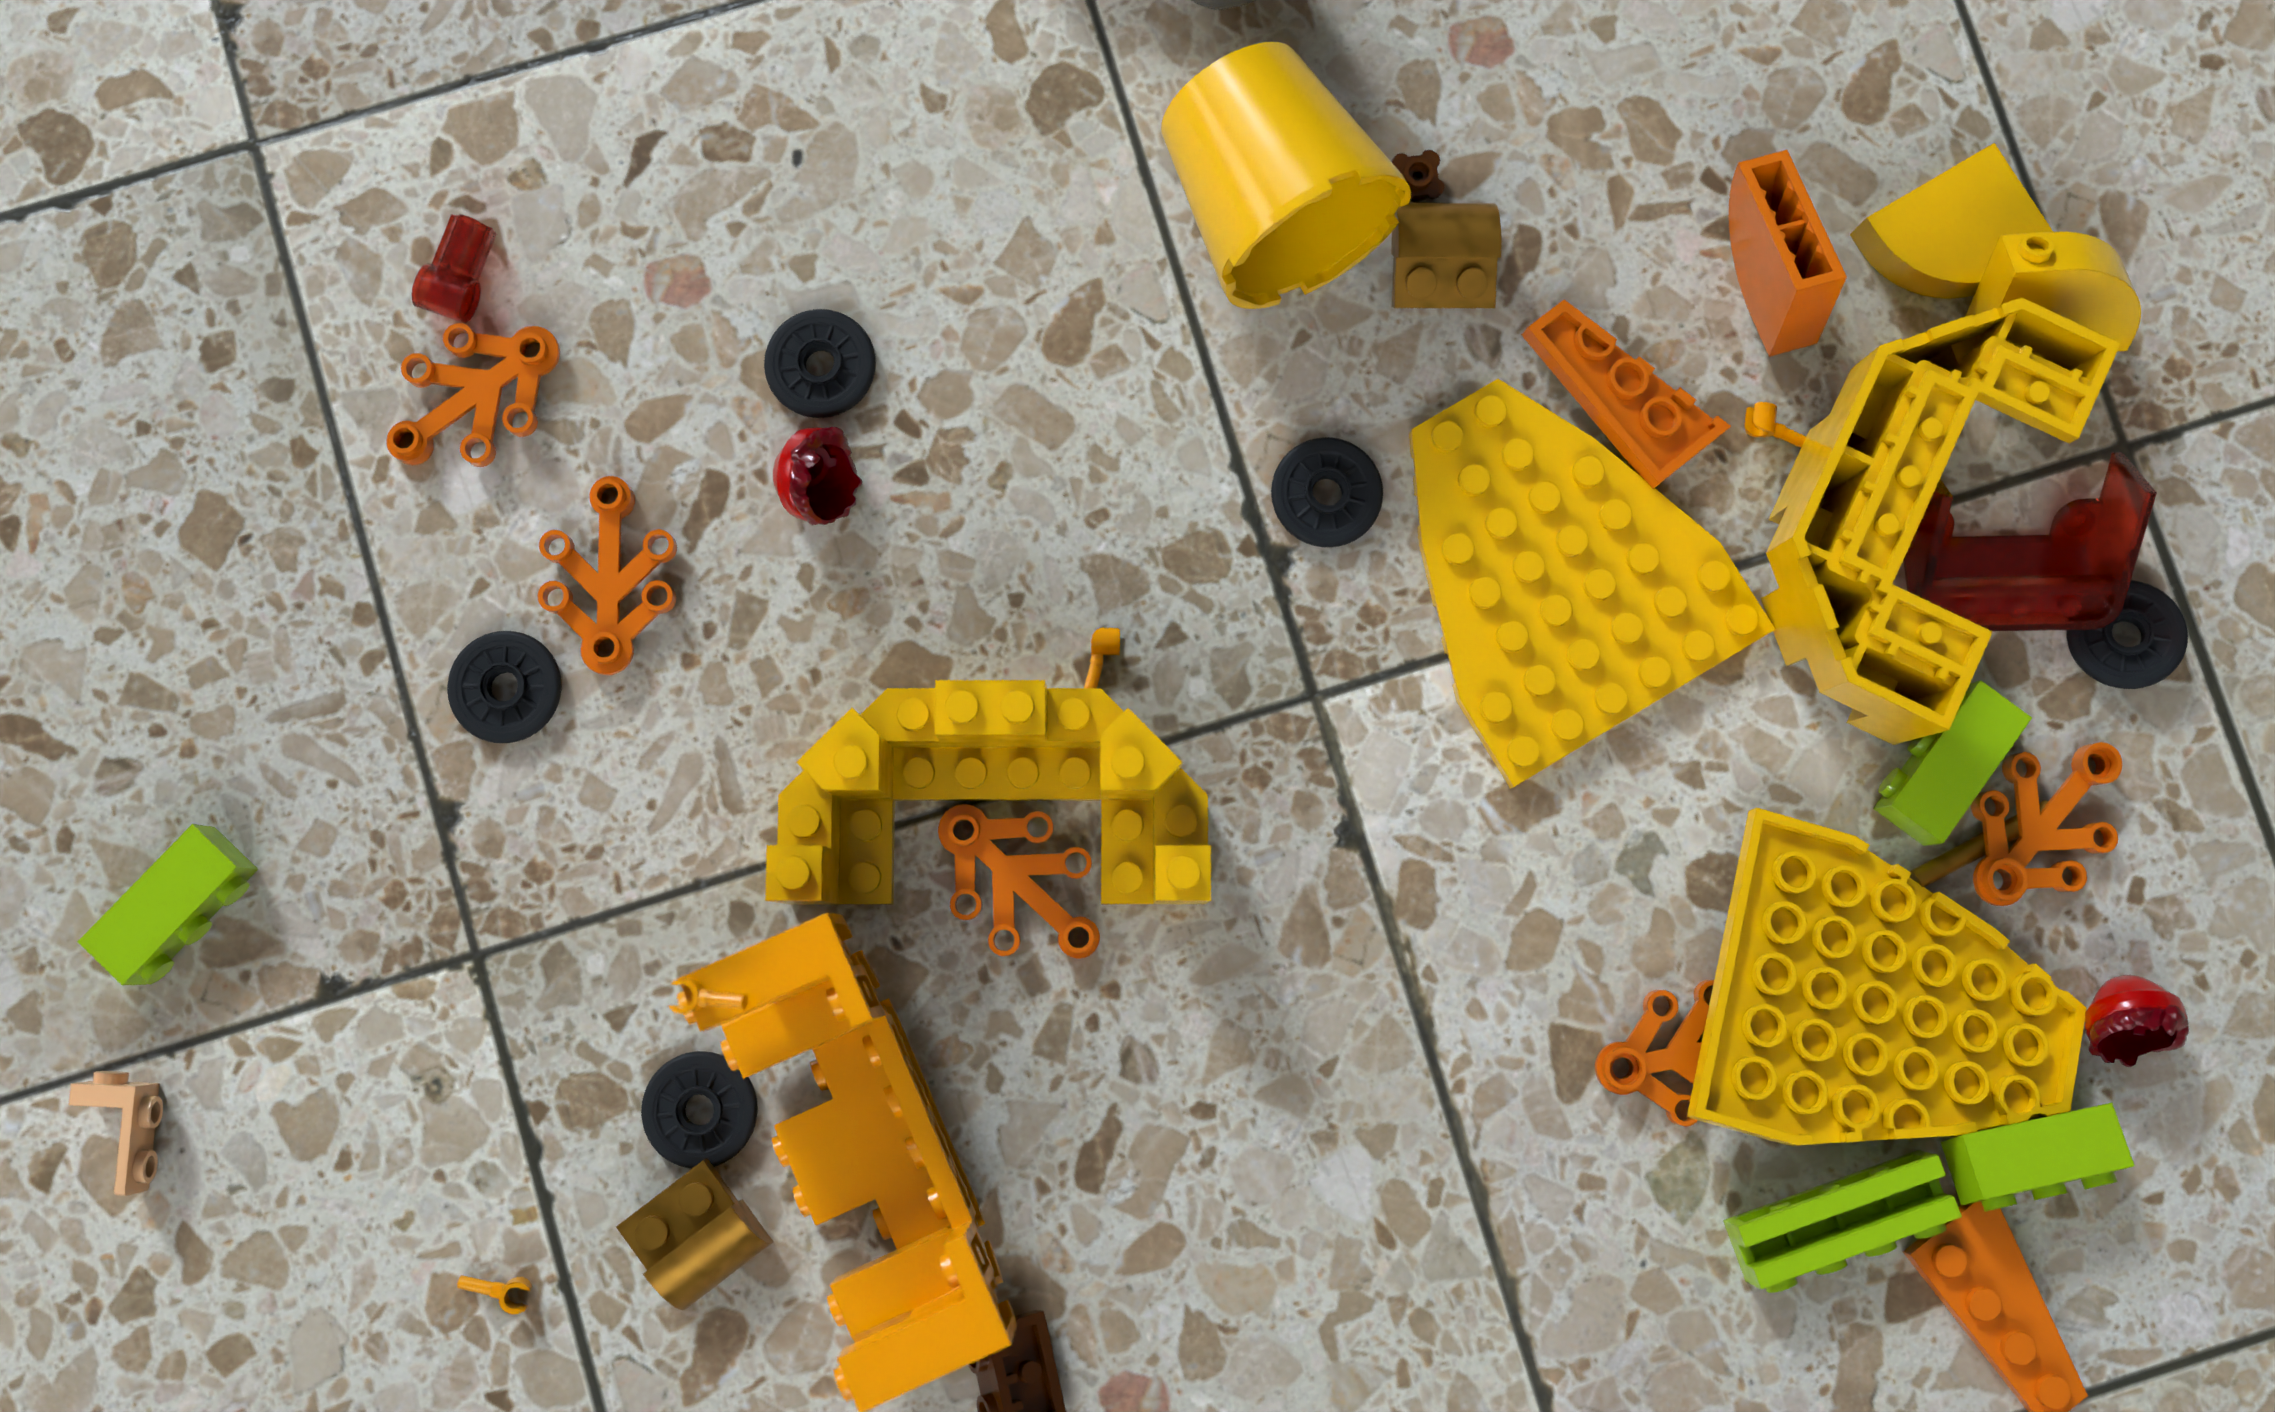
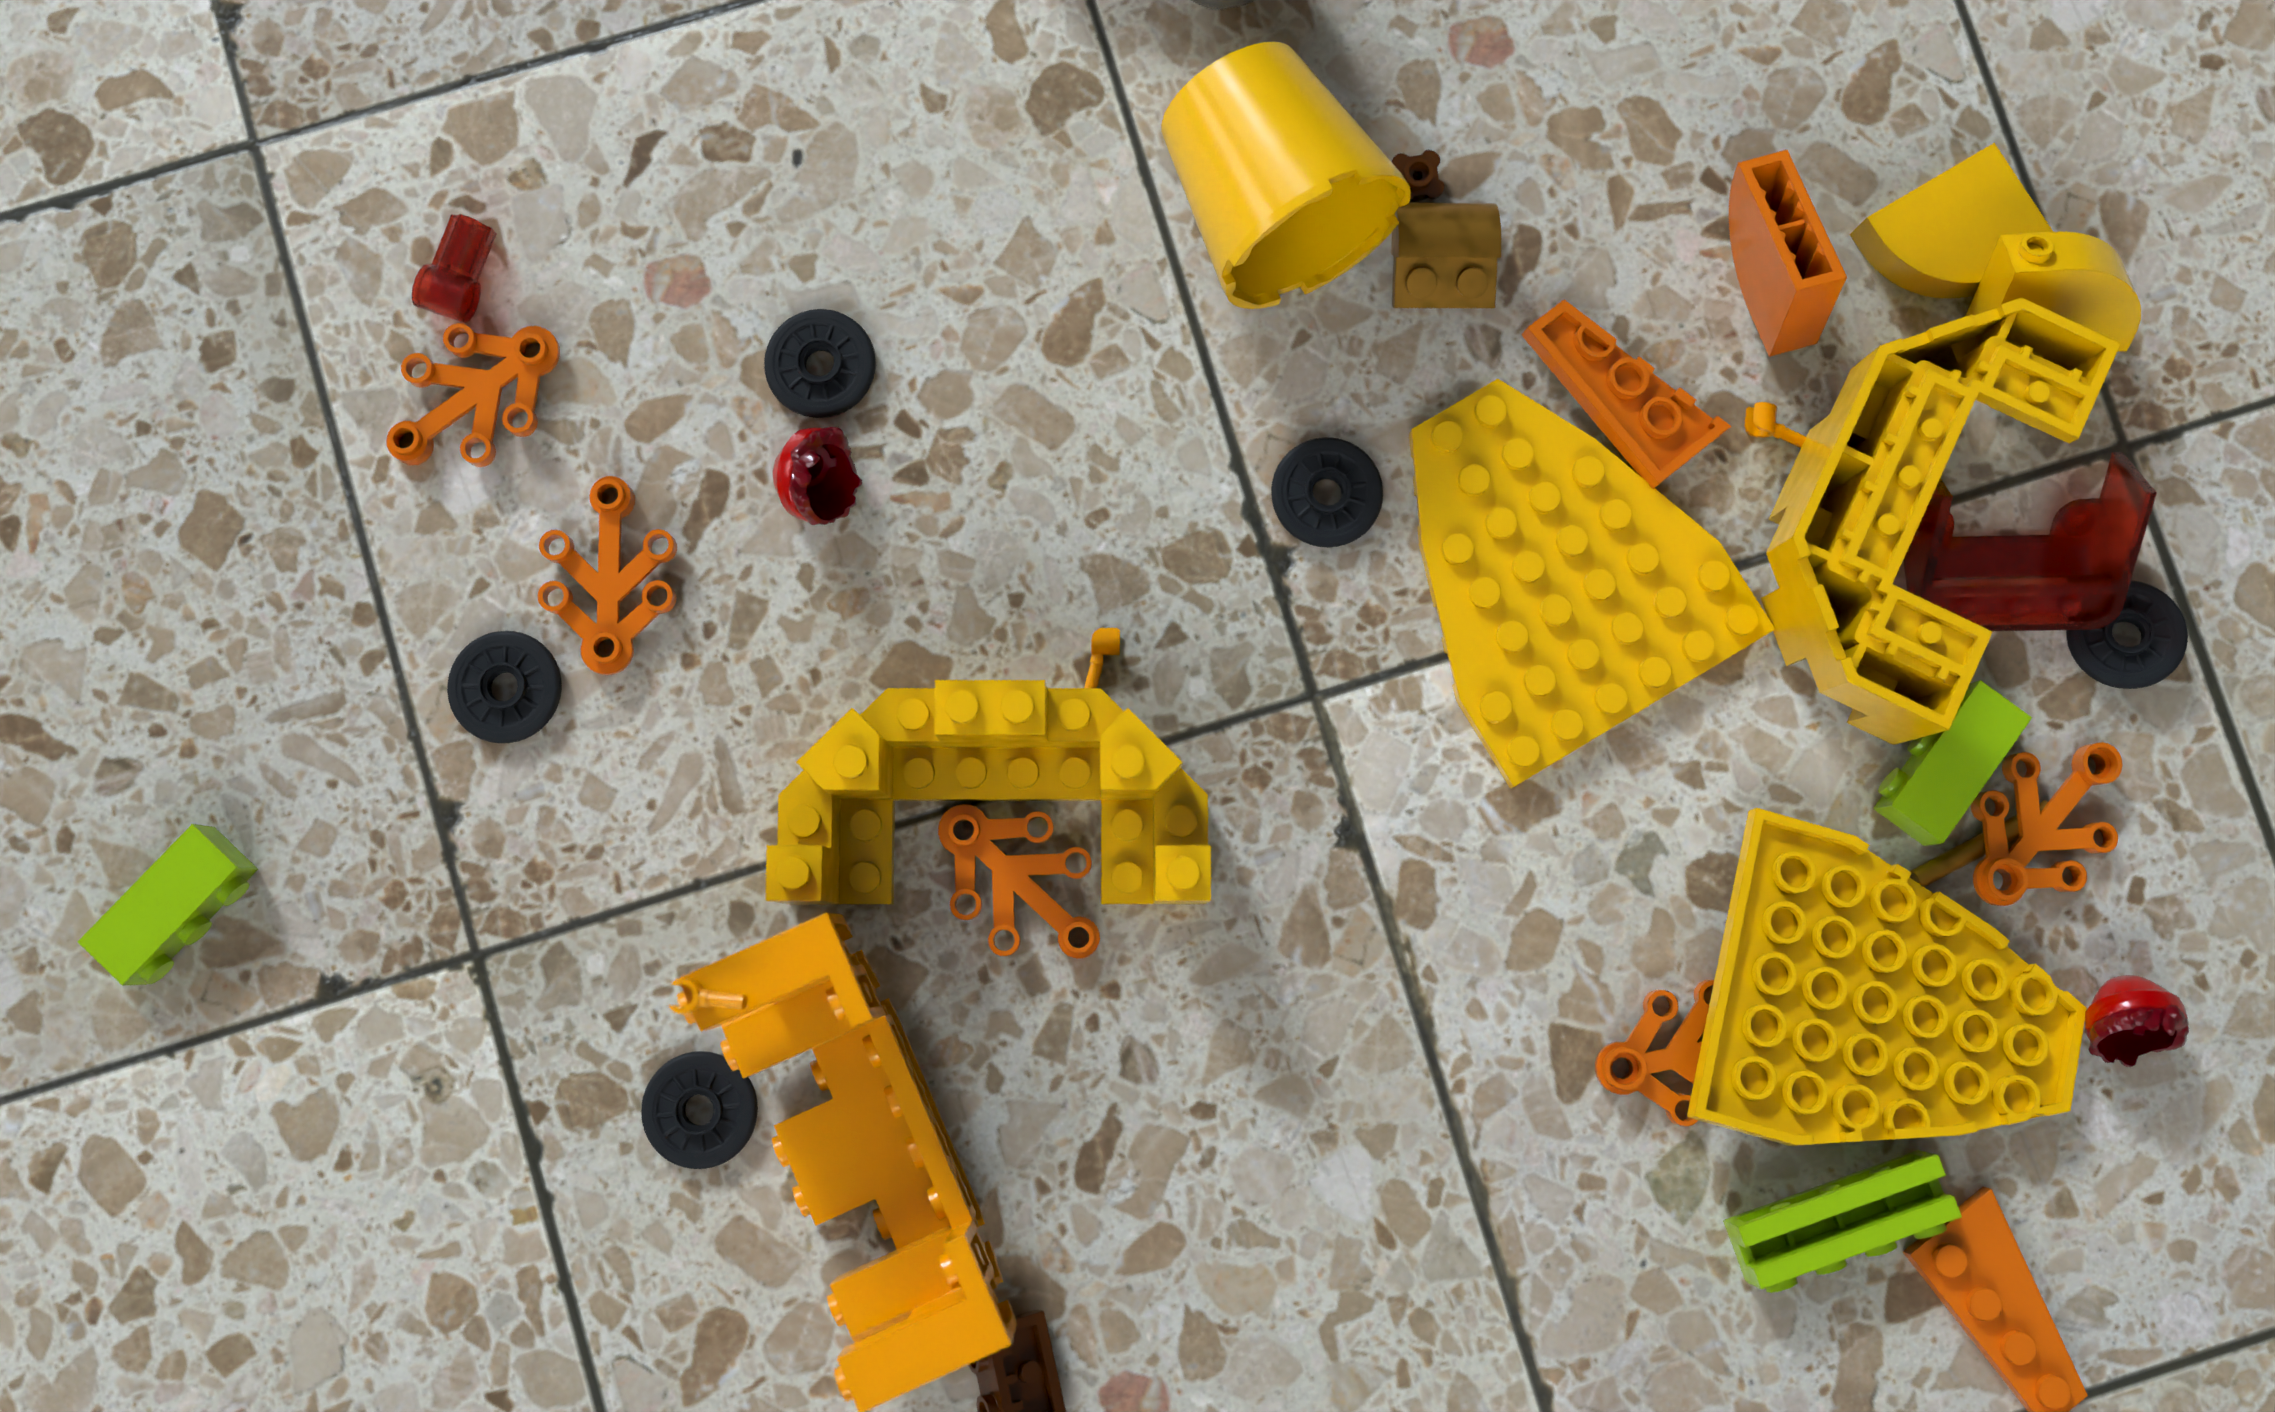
(140, 1116): light nougat bracket -> none
(497, 1290): light orange hand -> none
(693, 1236): pearl gold brick -> none
(2038, 1157): lime brick -> none

